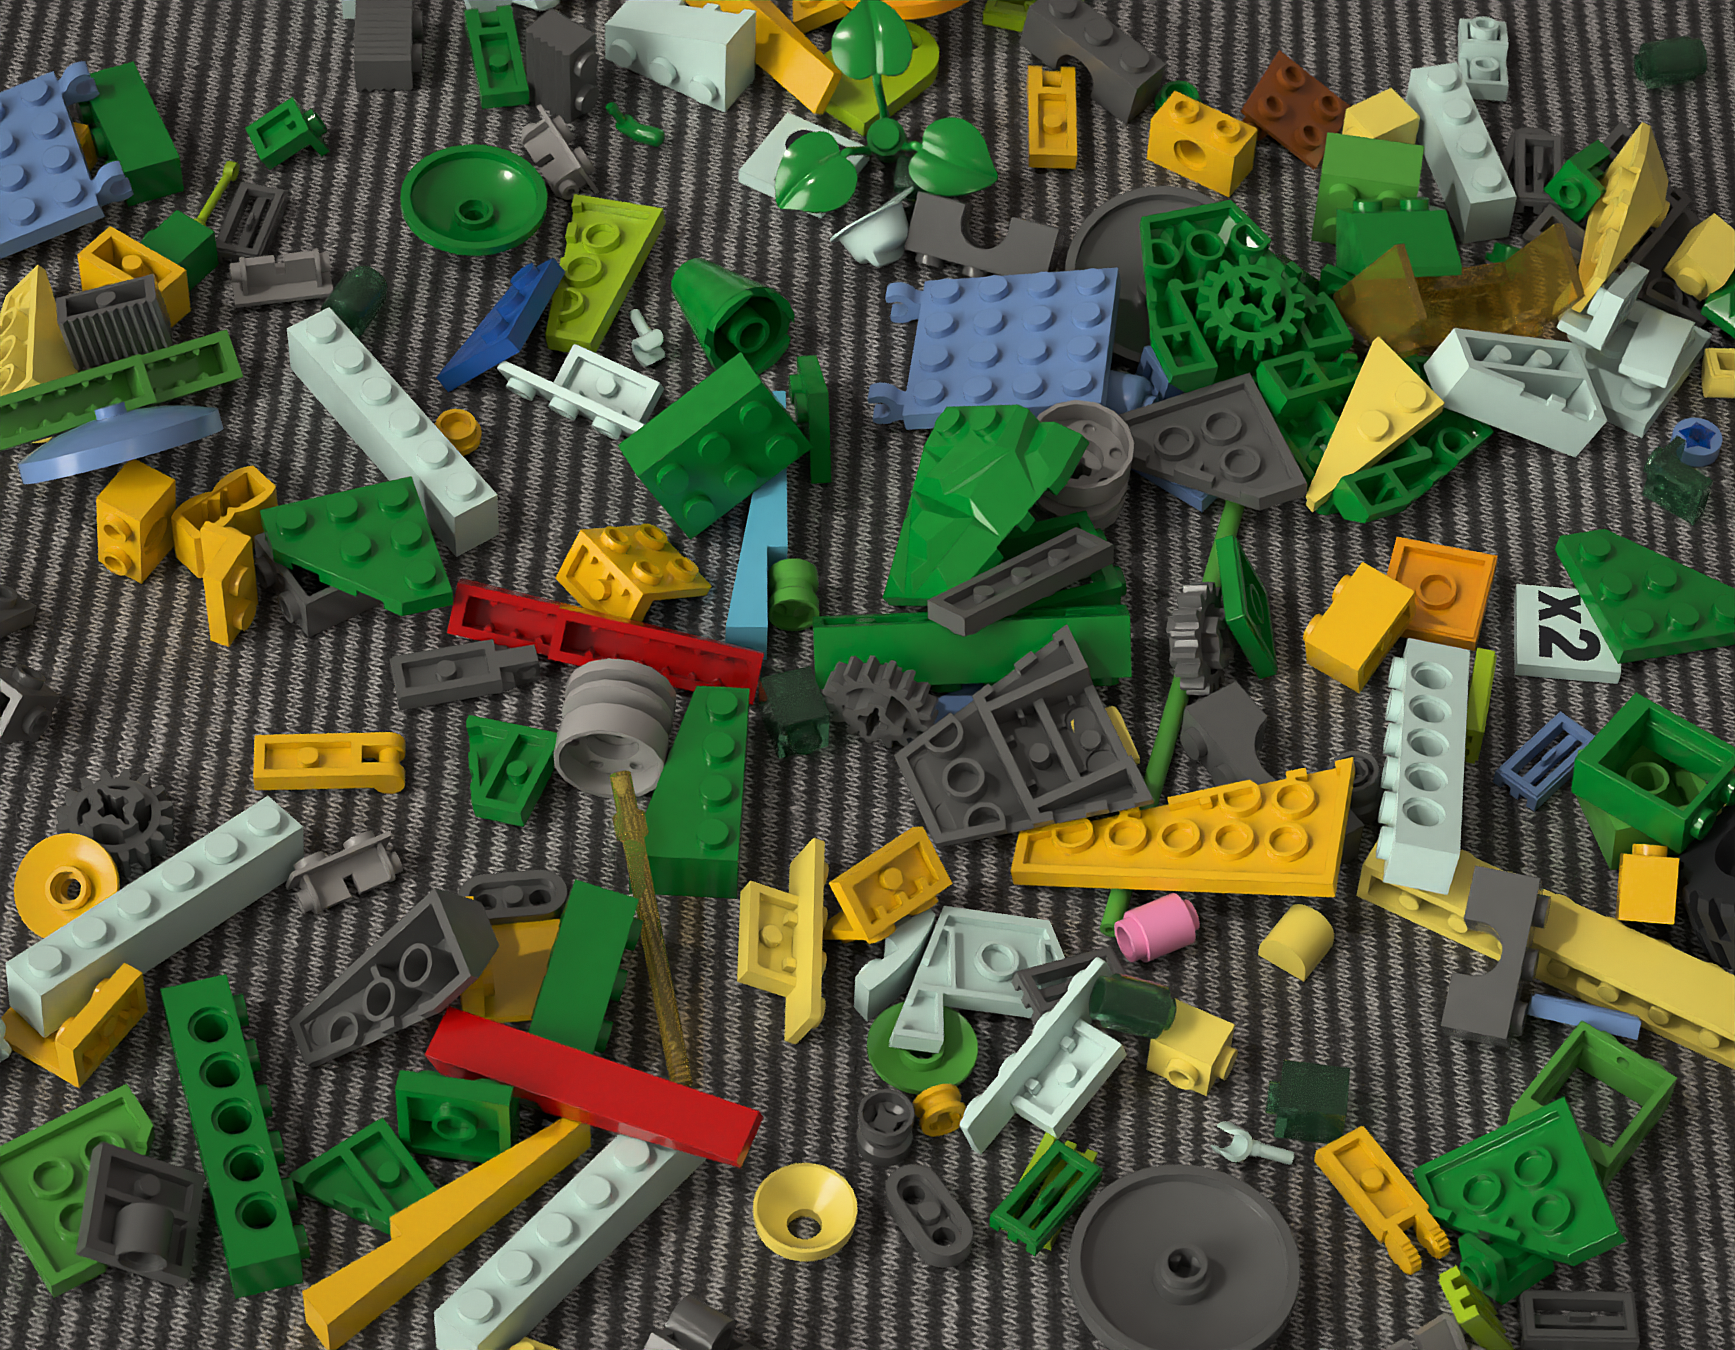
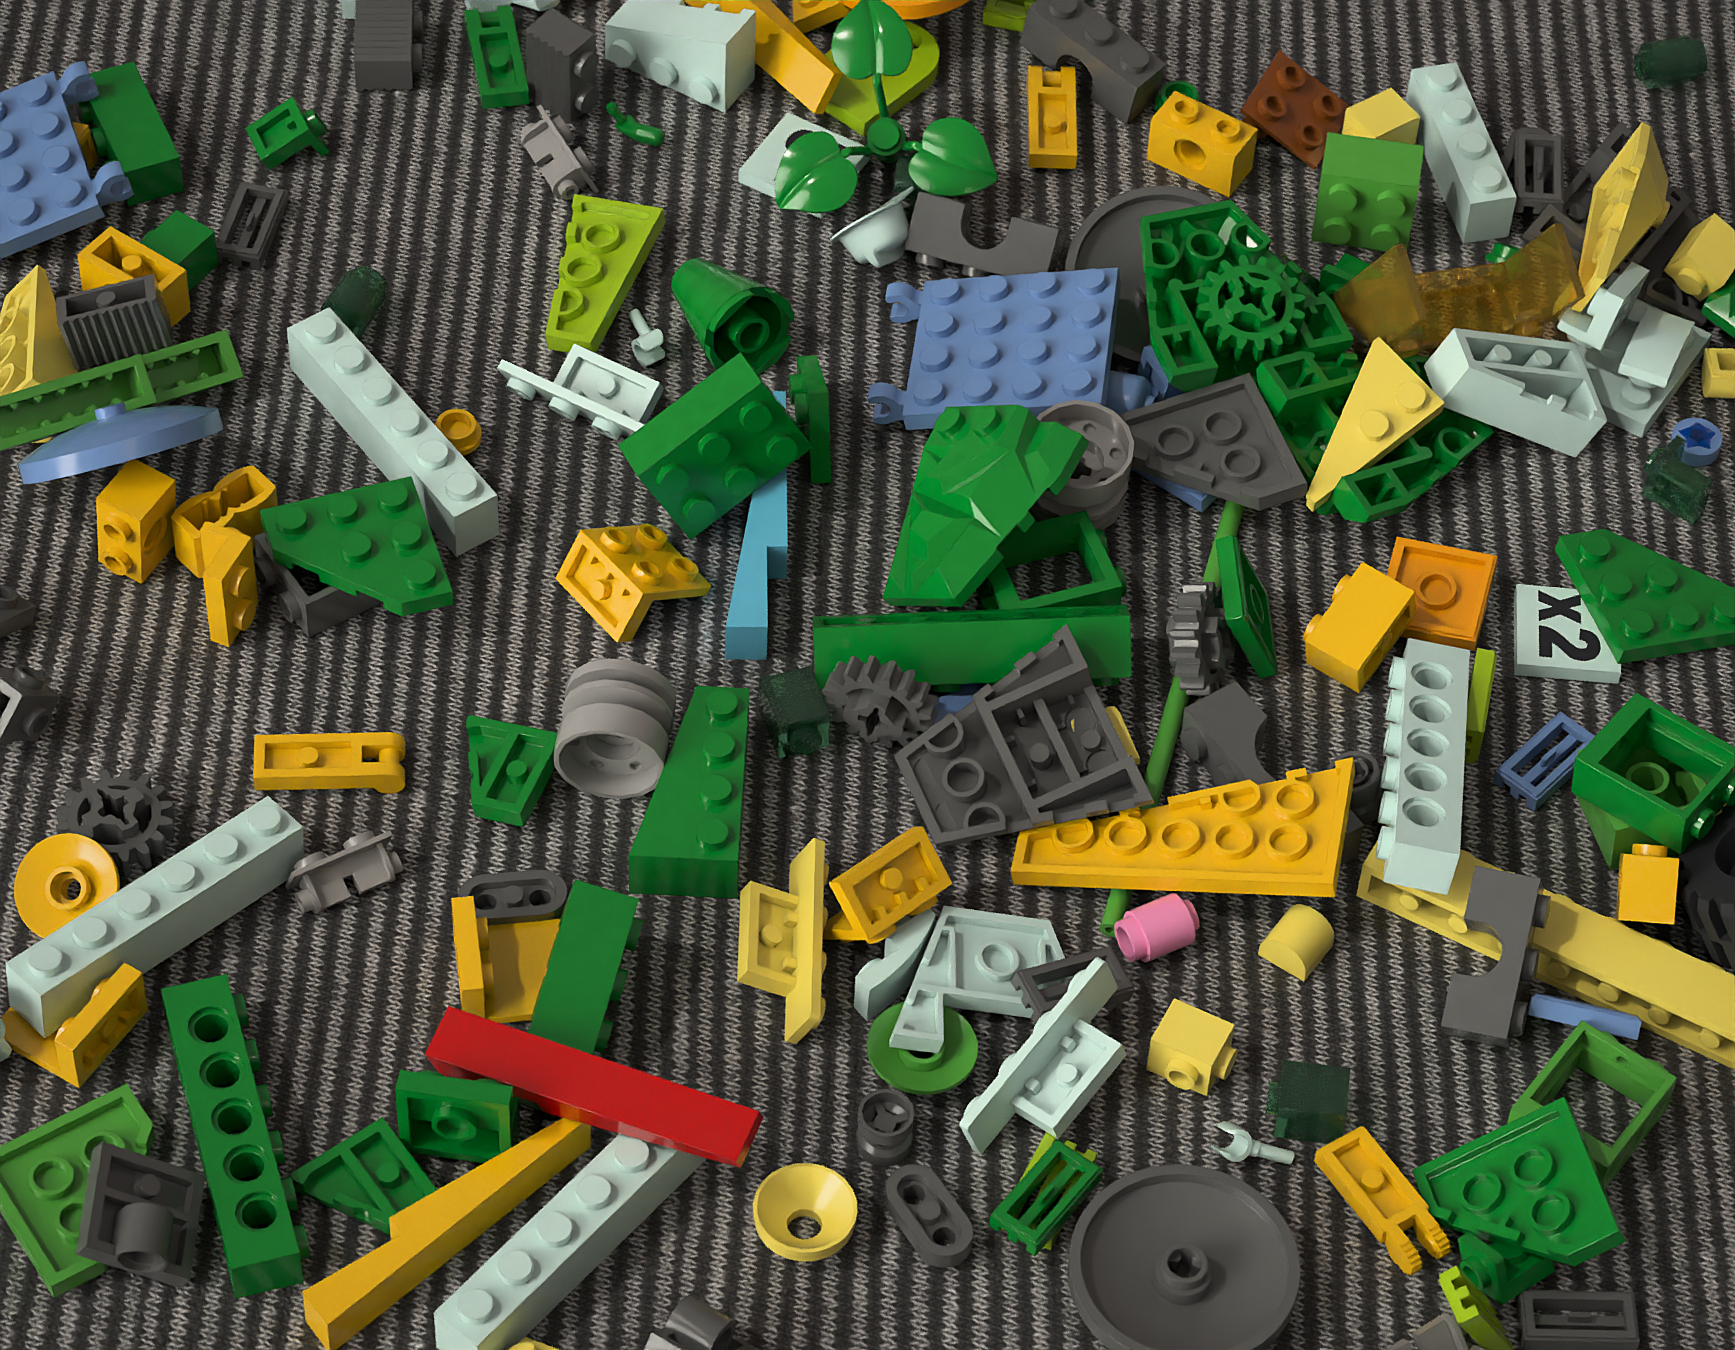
(230, 173): lime hinge -> none
(265, 282): light grey hinge -> none
(400, 978): dark grey wedge -> none
(461, 672): dark grey hinge -> none
(473, 200): green dish -> none
(506, 325): blue wing -> none
(586, 635): red slope -> none
(631, 829): clear yellow bar -> none
(792, 585): bright green wheel -> none
(939, 1109): yellow bush -> none
(1020, 581): dark grey plate -> none
(1132, 1005): clear green brick -> none
(1372, 230): green slope -> none
(1483, 57): light aqua slope -> none
(1577, 183): green bracket -> none

